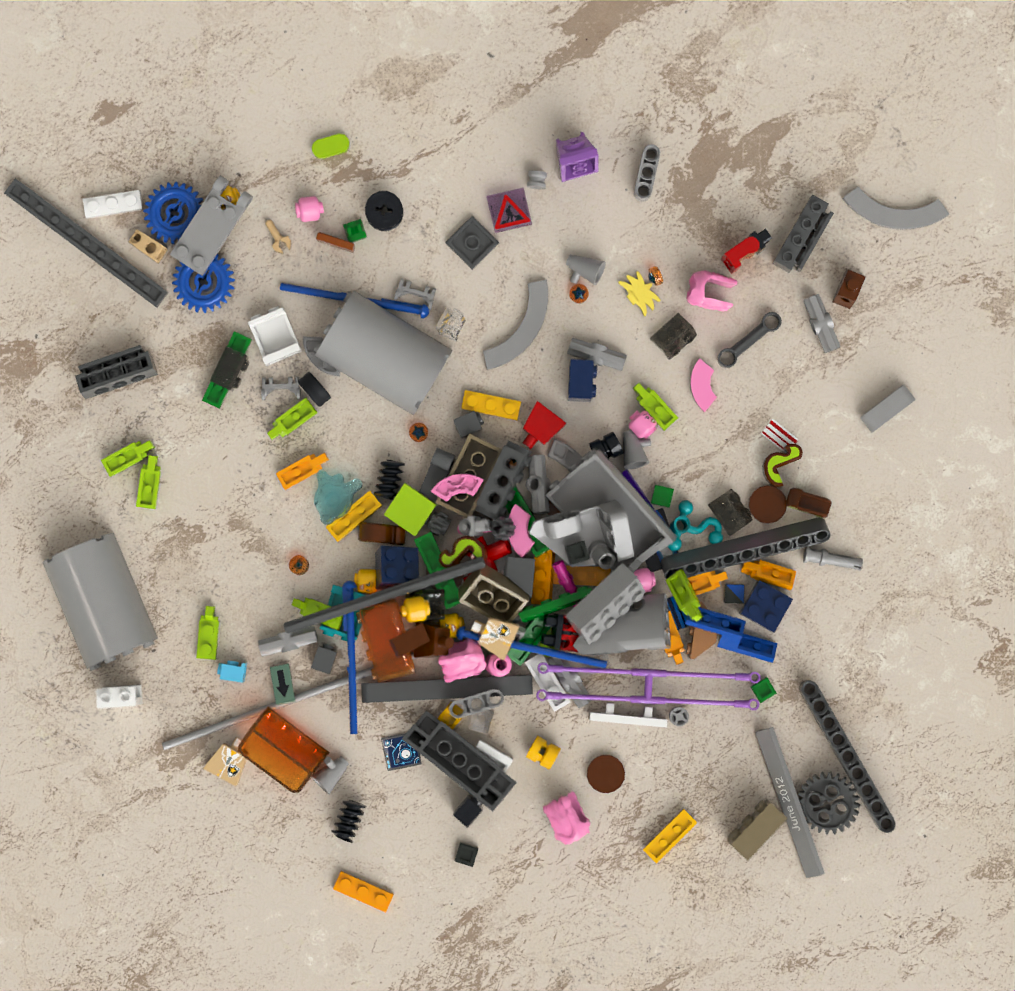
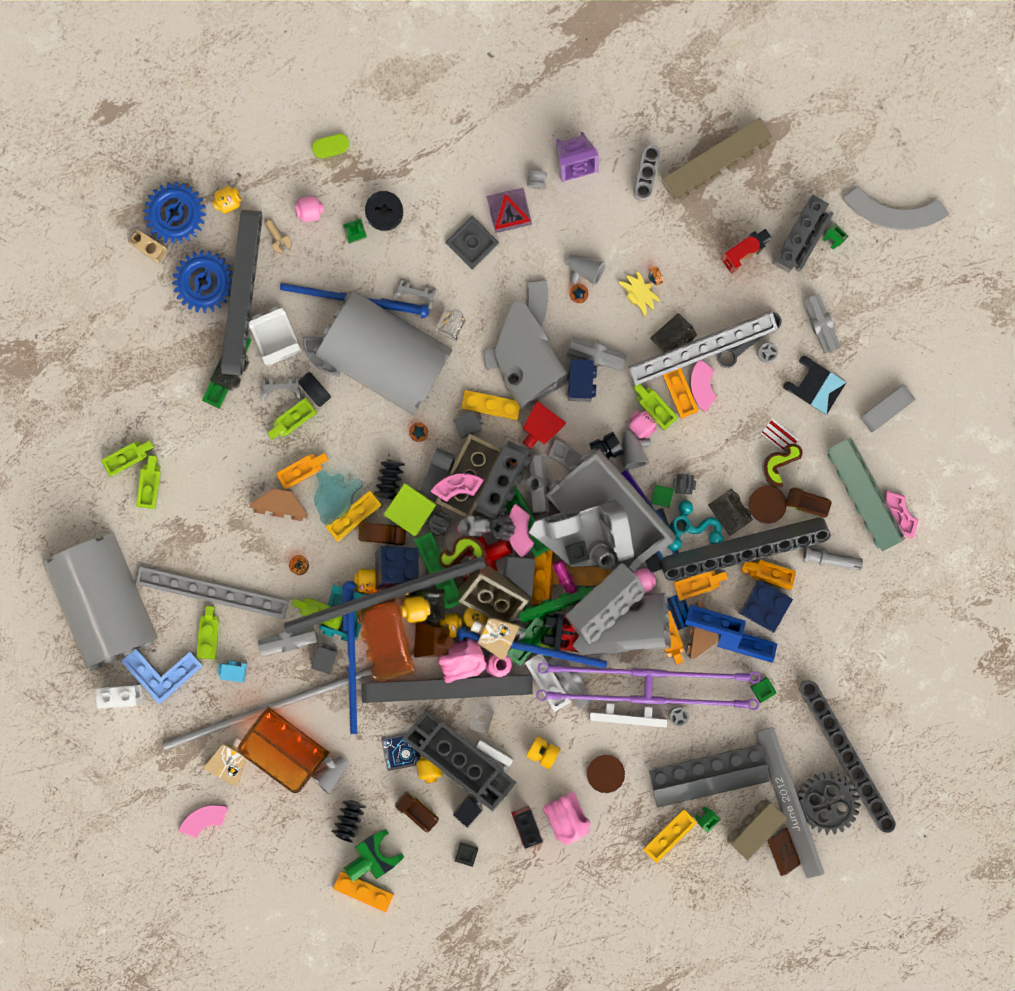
(86, 242): dark grey plate -> none
(112, 204): white plate -> none
(115, 371): dark grey brick -> none
(161, 686): none -> light blue plate
(202, 818): none -> bright pink tile
(209, 228): light grey hinge -> none
(212, 592): none -> light grey tile
(241, 292): none -> dark grey beam
(280, 503): none -> medium nougat slope
(282, 684): sand green tile -> none
(335, 242): dark orange tile -> none
(371, 859): none -> green connector
(409, 640): reddish brown tile -> none
(417, 811): none -> reddish brown animal
(427, 771): none -> yellow head
(448, 719): yellow slope -> none
(466, 703): light grey beam -> none
(468, 617): none -> yellow head
(527, 827): none -> black hips
(528, 357): none -> light grey panel
(680, 393): none -> light orange plate
(684, 484): none -> dark grey gear
(684, 594): lime hinge -> none
(697, 287): bright pink piece -> none
(703, 348): none -> tile
(708, 821): none -> green tile
(709, 775): none -> dark grey slope
(716, 159): none -> dark tan brick
(734, 593): tile -> none
(770, 351): none -> light grey wheel
(783, 852): none -> reddish brown tile
(818, 387): none -> black flag
(836, 235): none -> green tile
(849, 289): reddish brown torso -> none
(866, 494): none -> sand green brick
(898, 508): none -> bright pink tile

